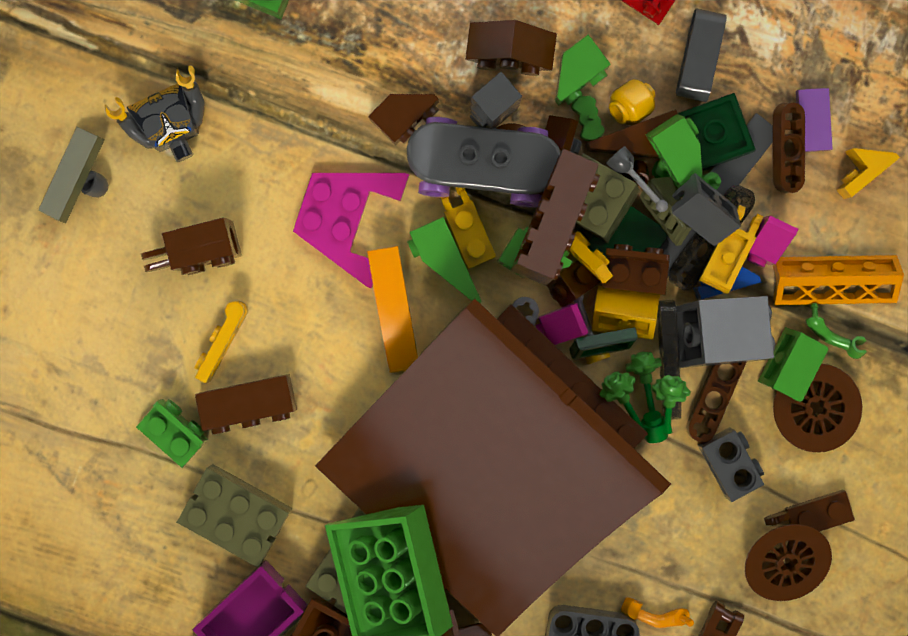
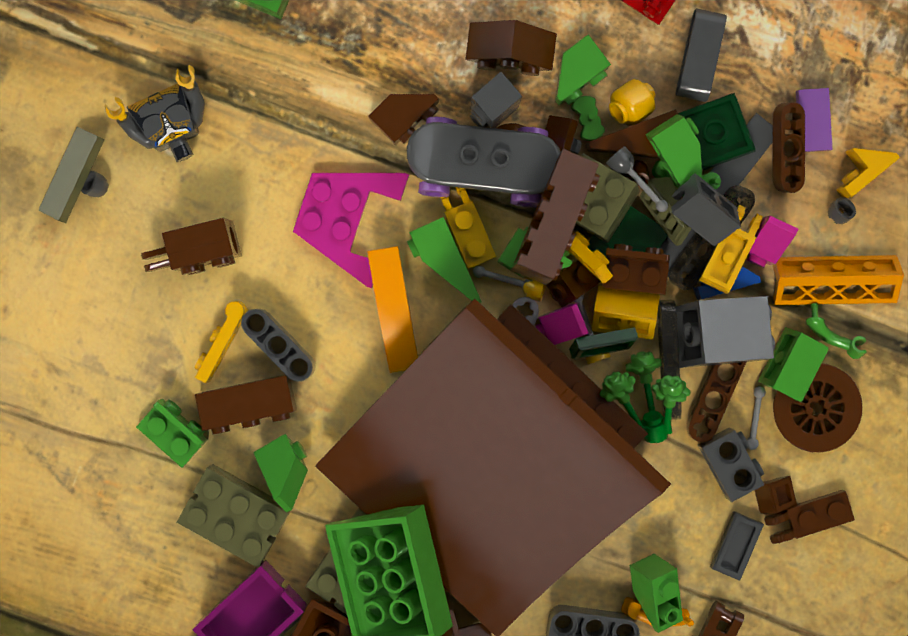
(264, 338): none -> dark grey beam
(283, 469): none -> bright green slope
(530, 287): none -> hinge
(657, 591): none -> bright green slope
(737, 545): none -> dark grey tile
(759, 393): none -> light grey hinge
(775, 495): none -> reddish brown slope
(805, 549): reddish brown piece -> none
(848, 208): none -> dark grey hinge

